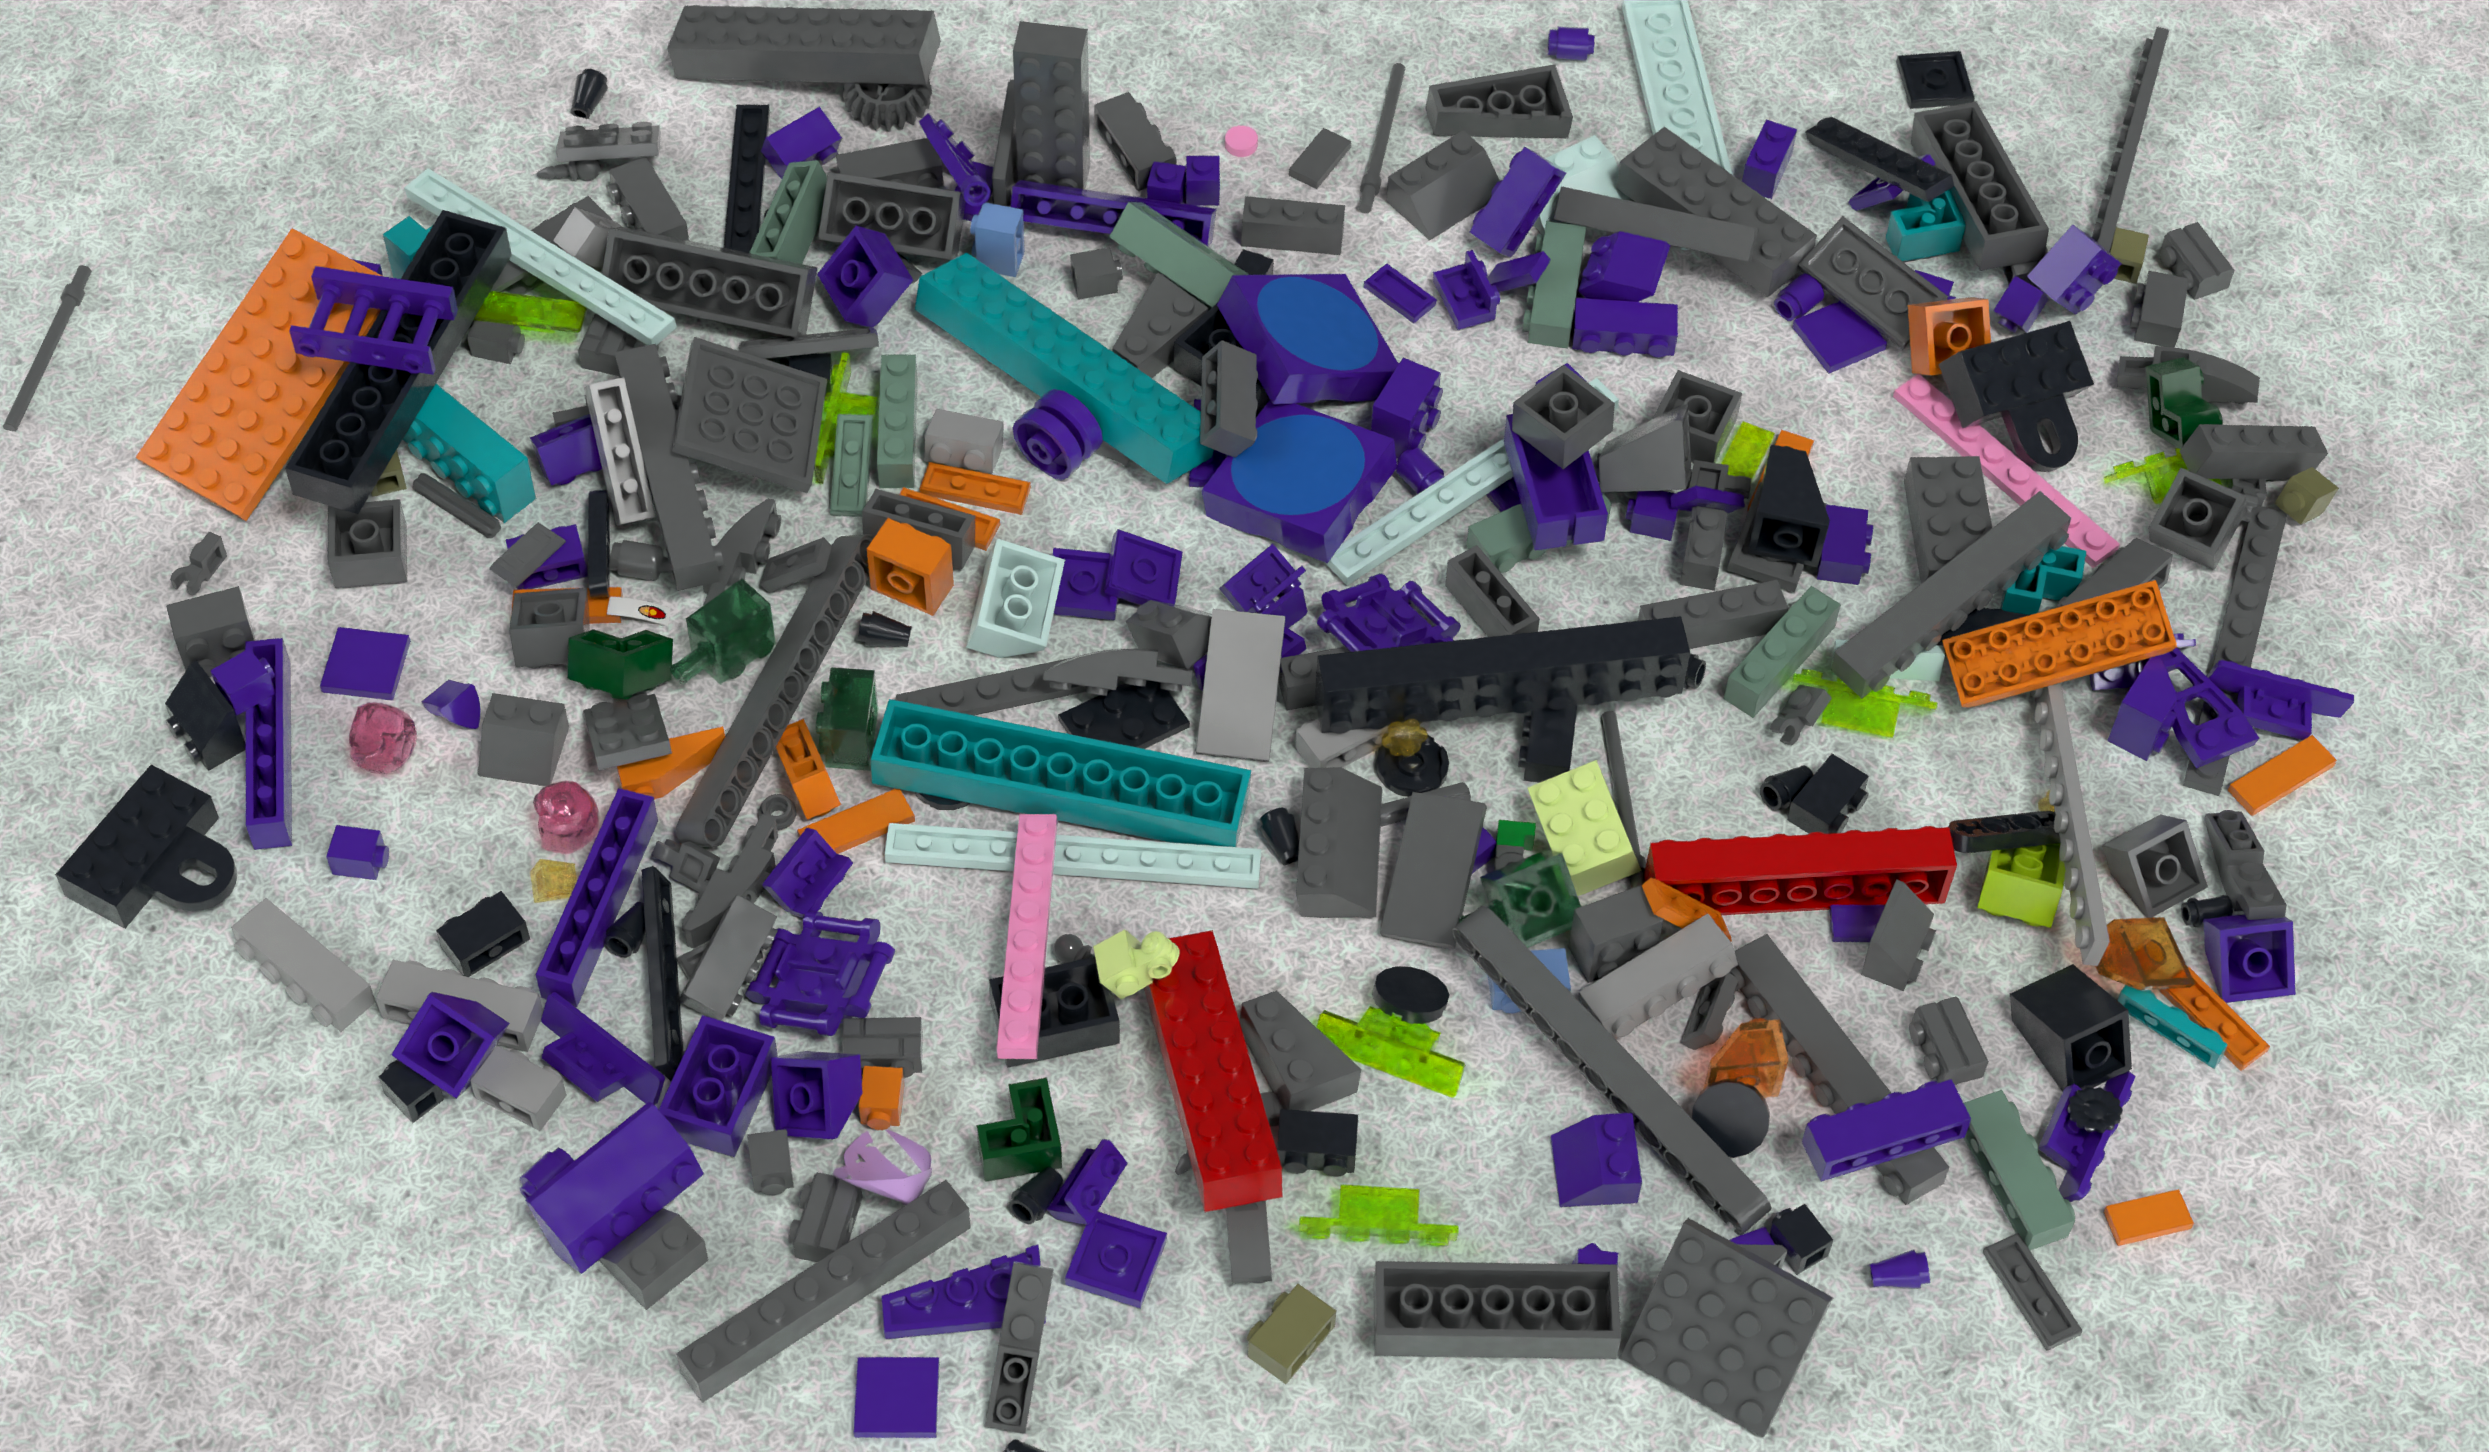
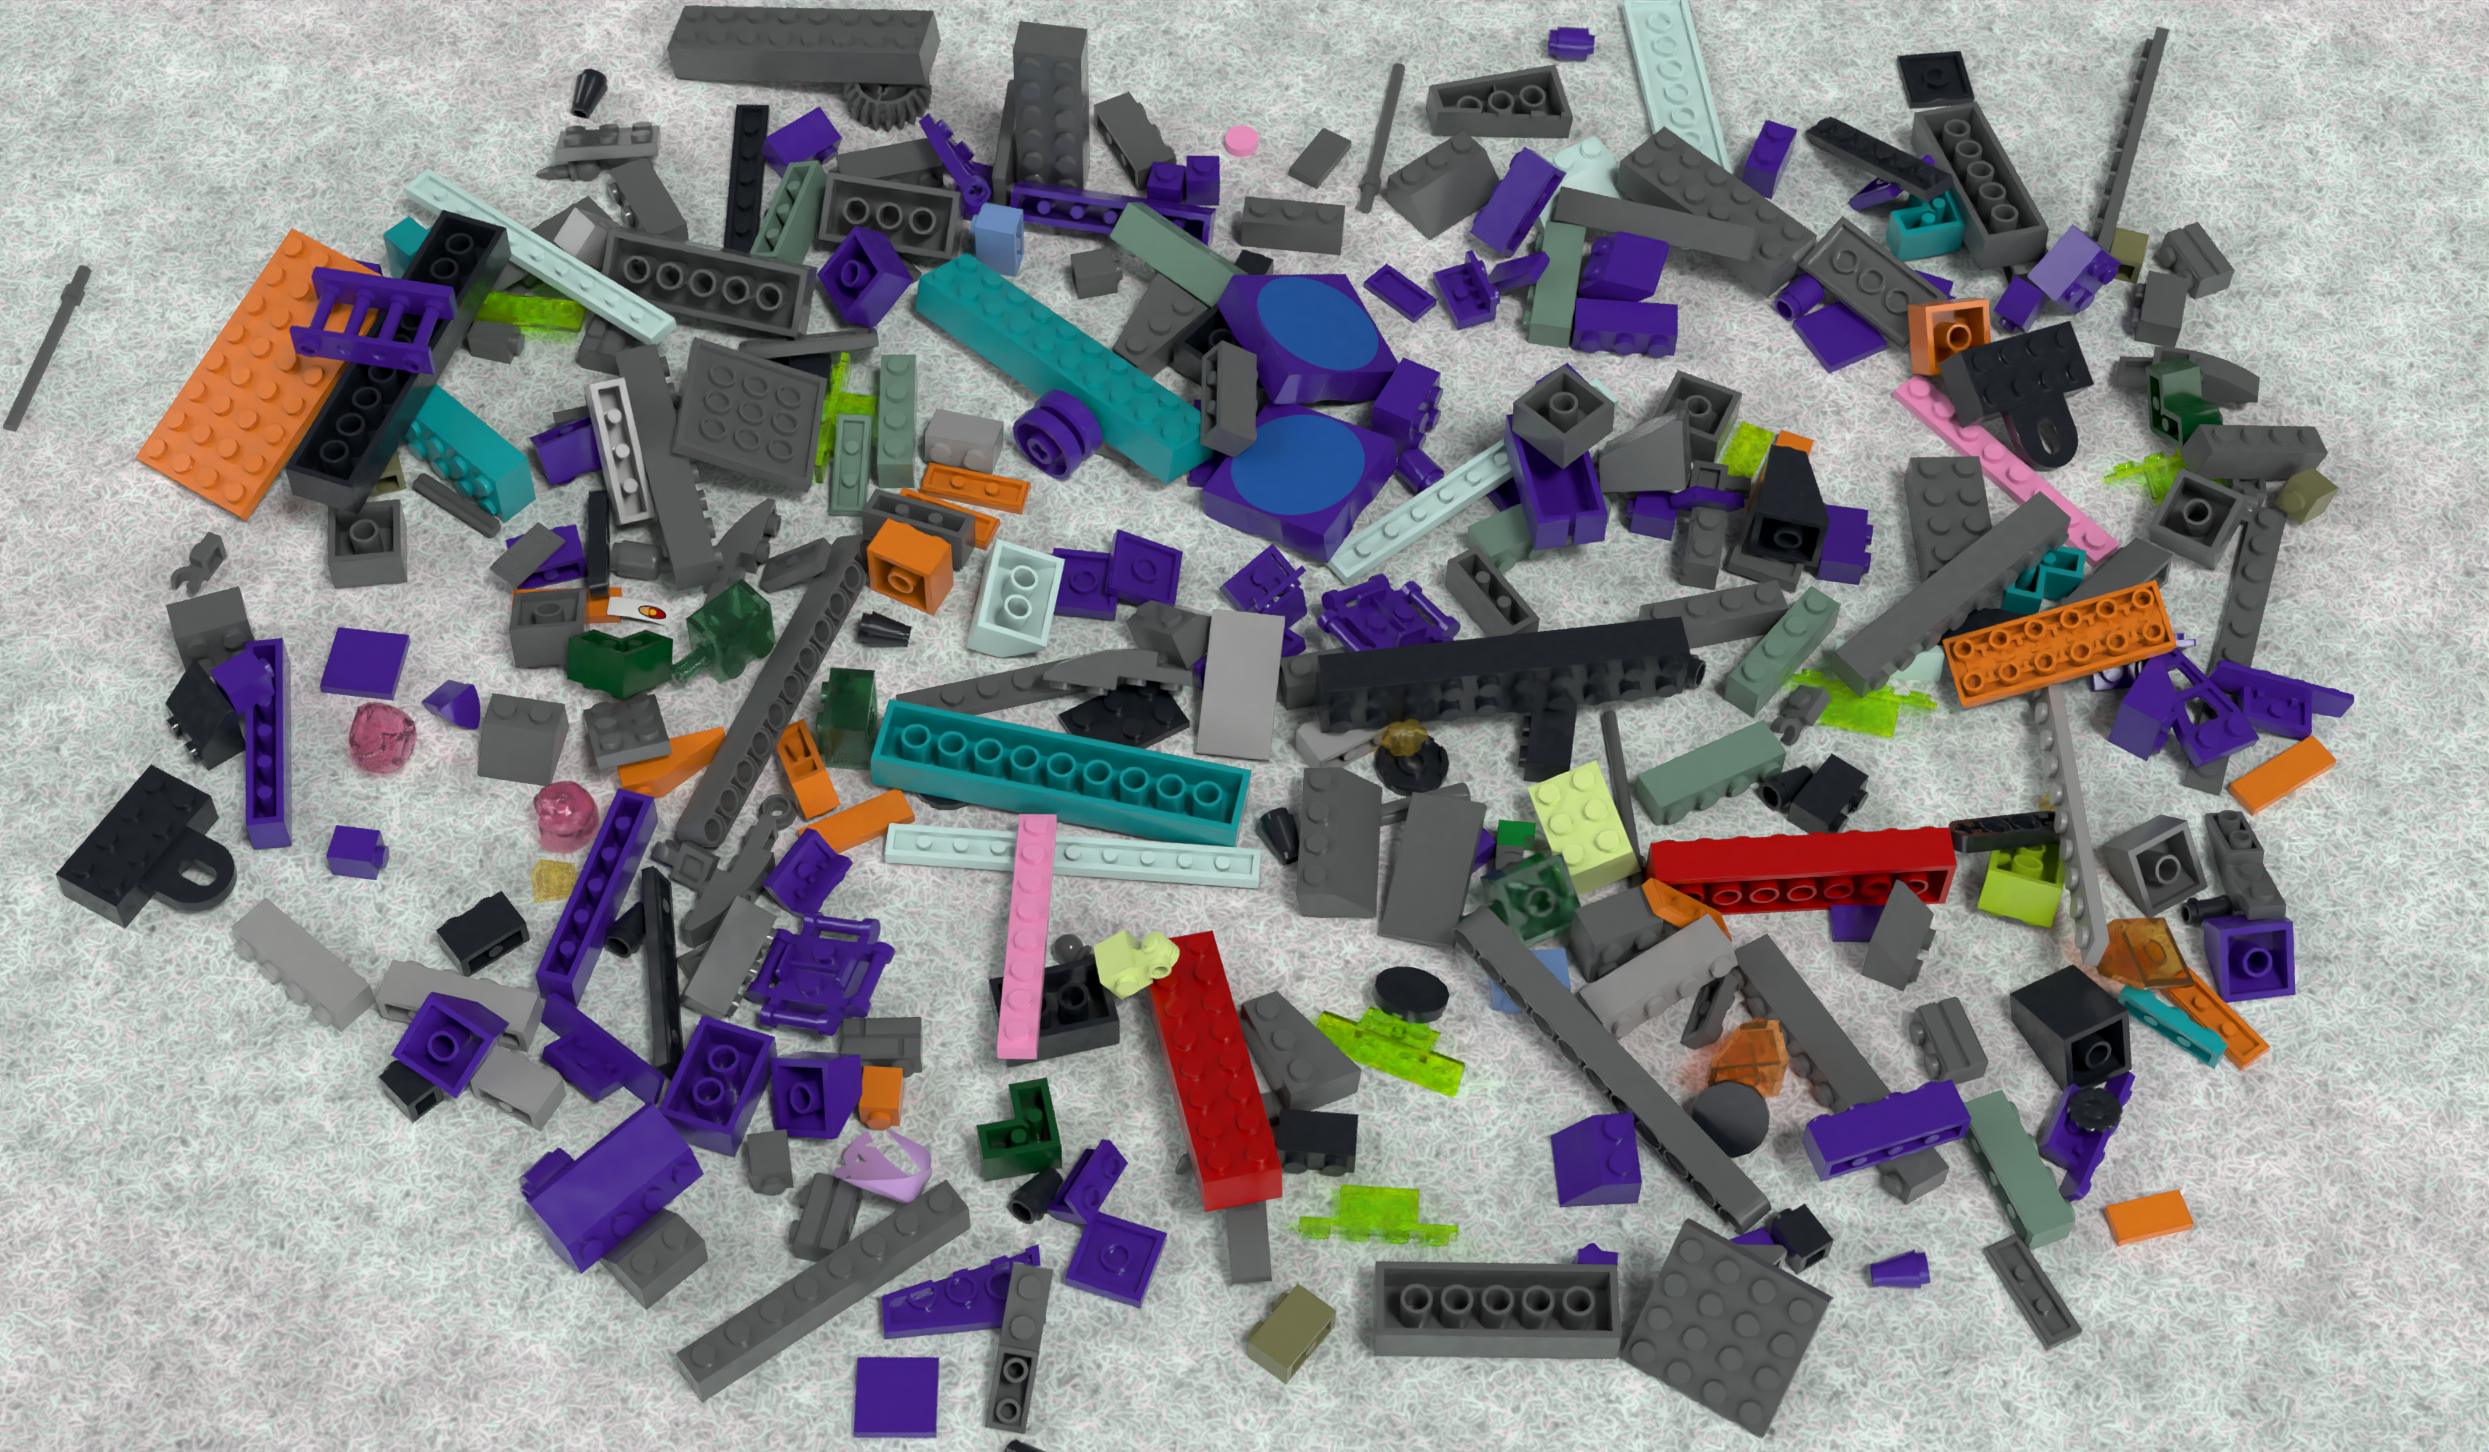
(1710, 773): none -> sand green brick

